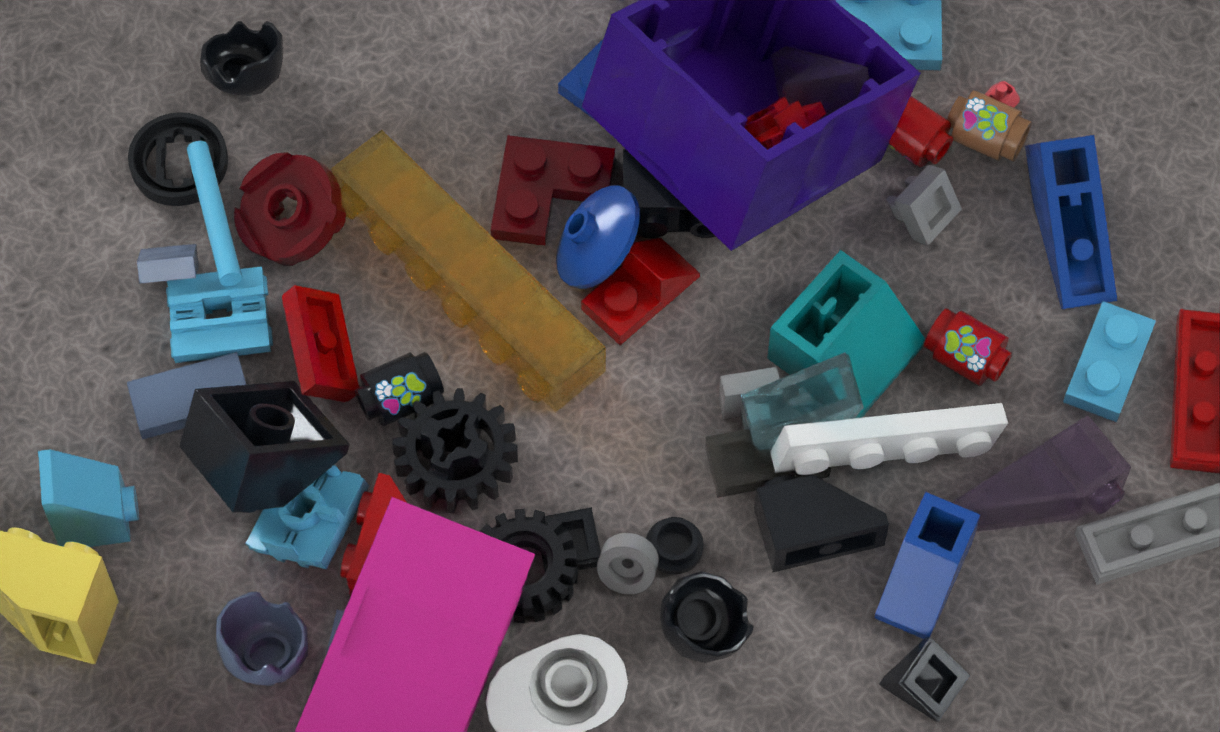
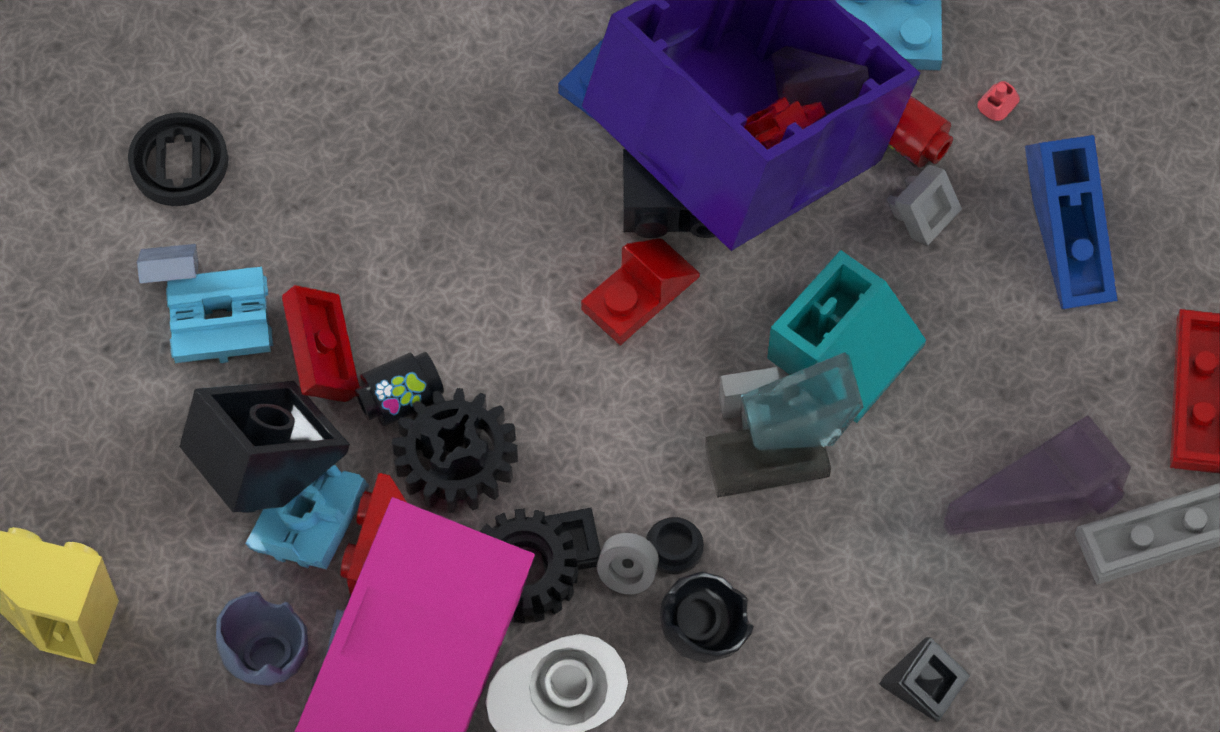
(85, 499): medium azure slope -> none
(165, 398): sand blue tile -> none
(214, 213): medium azure bar -> none
(243, 59): black hair -> none
(314, 221): dark red plate -> none
(469, 273): clear yellow brick -> none
(536, 174): dark red plate -> none
(598, 237): blue dish -> none
(814, 522): black slope -> none
(876, 439): white plate -> none
(927, 565): blue slope -> none
(968, 346): red brick -> none
(988, 126): medium nougat brick -> none
(1109, 361): medium azure plate -> none

